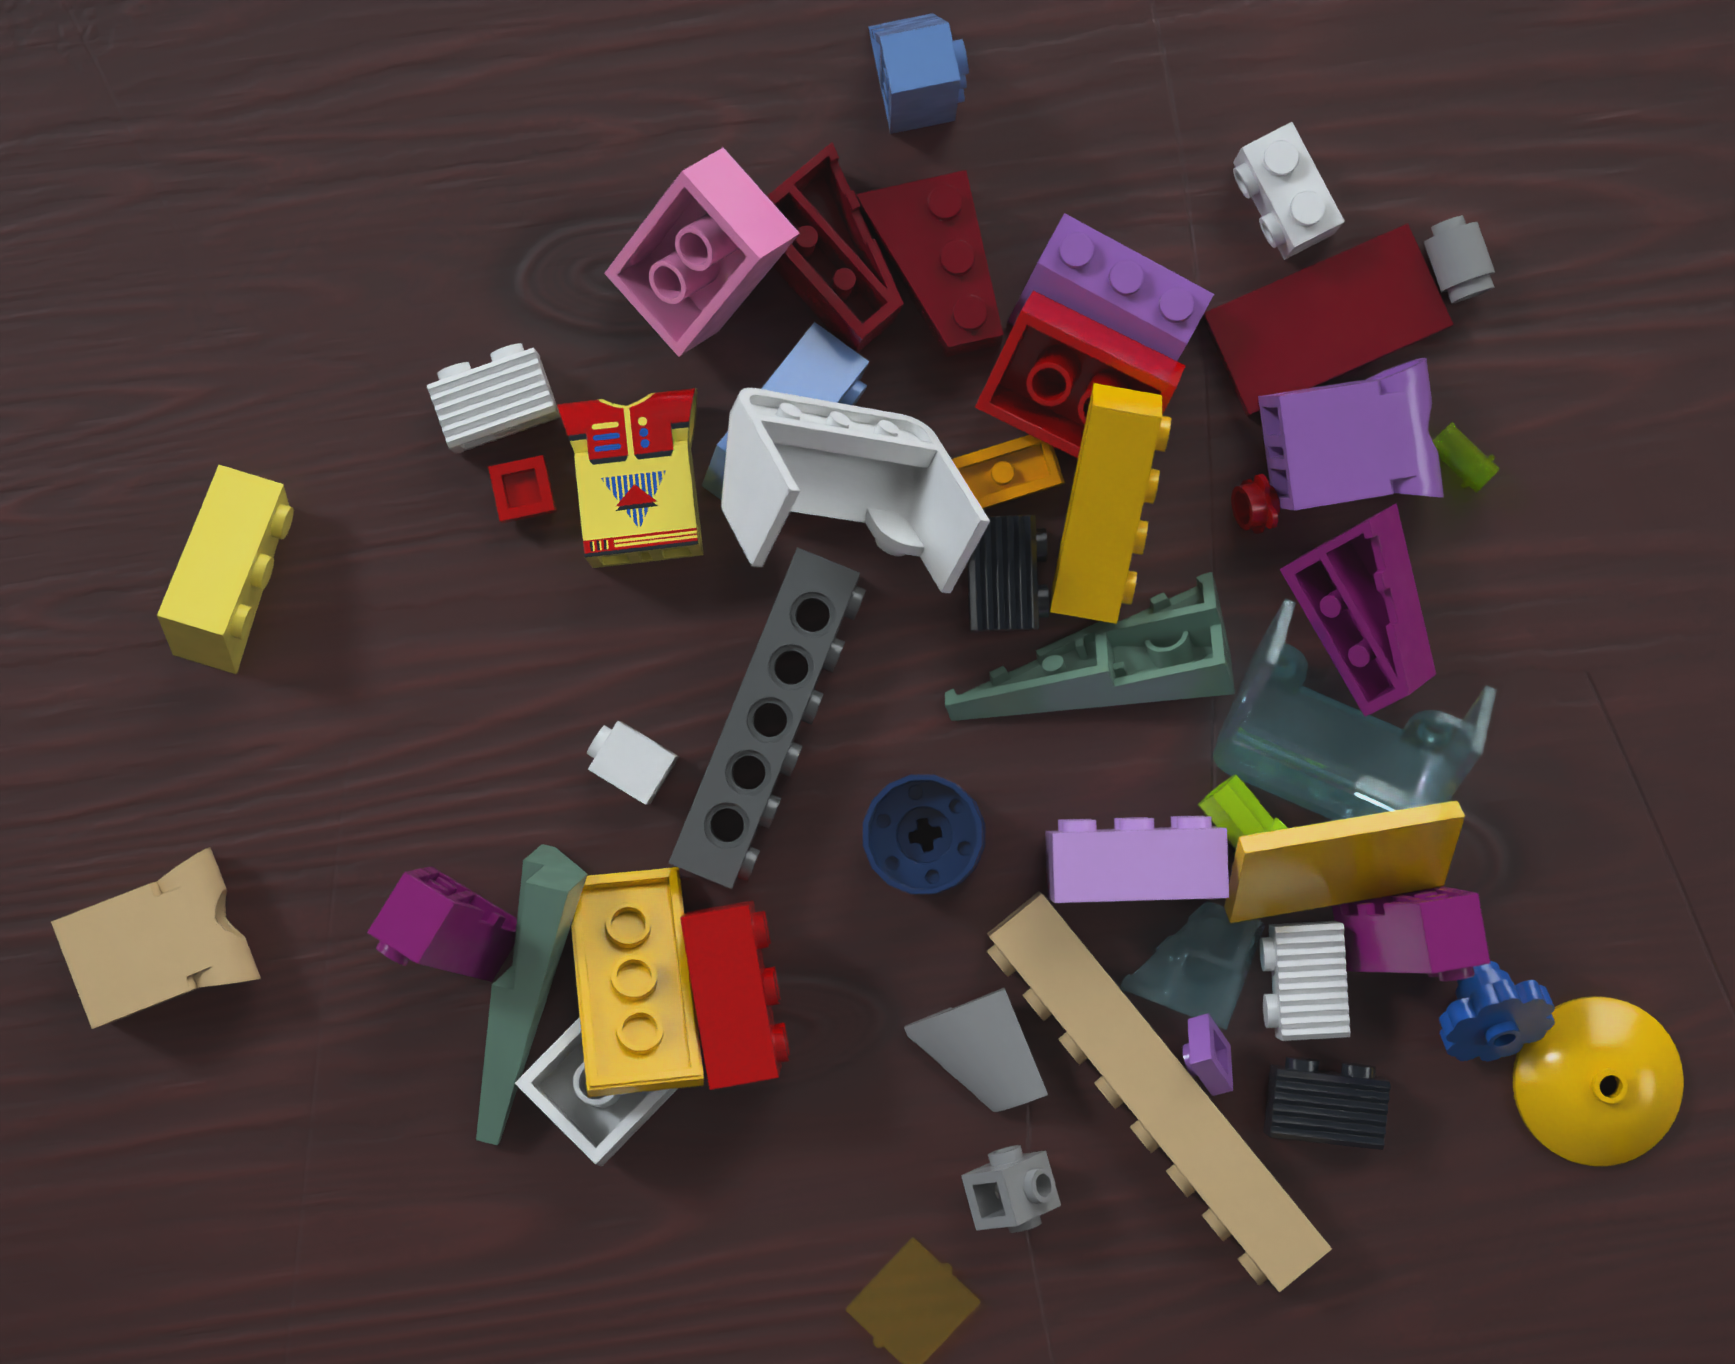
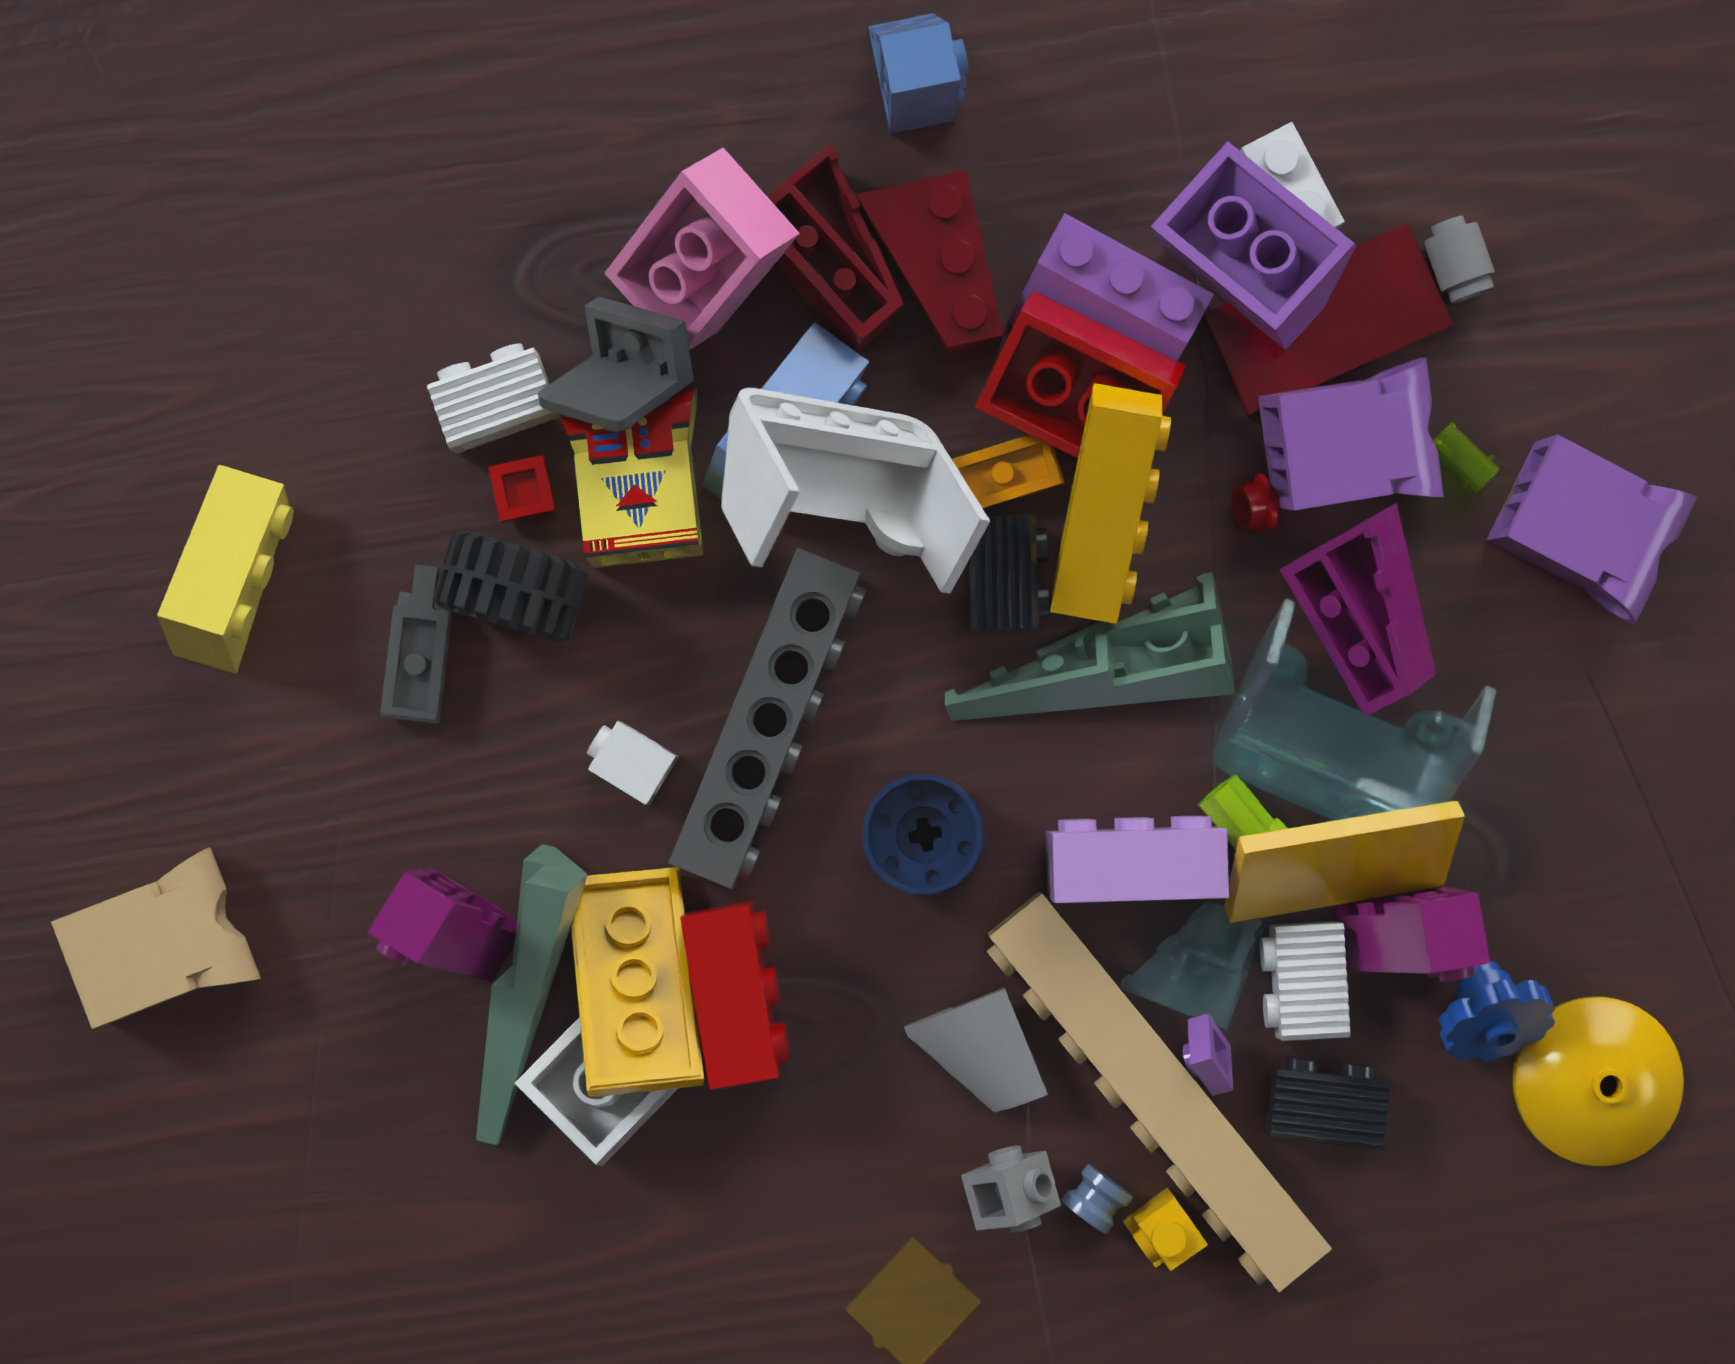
(417, 652): none -> dark grey hinge
(511, 586): none -> black tyre
(633, 367): none -> dark grey bracket
(1097, 1198): none -> sand blue wheel
(1164, 1231): none -> yellow brick
(1255, 244): none -> medium lavender slope
(1590, 524): none -> medium lavender piece

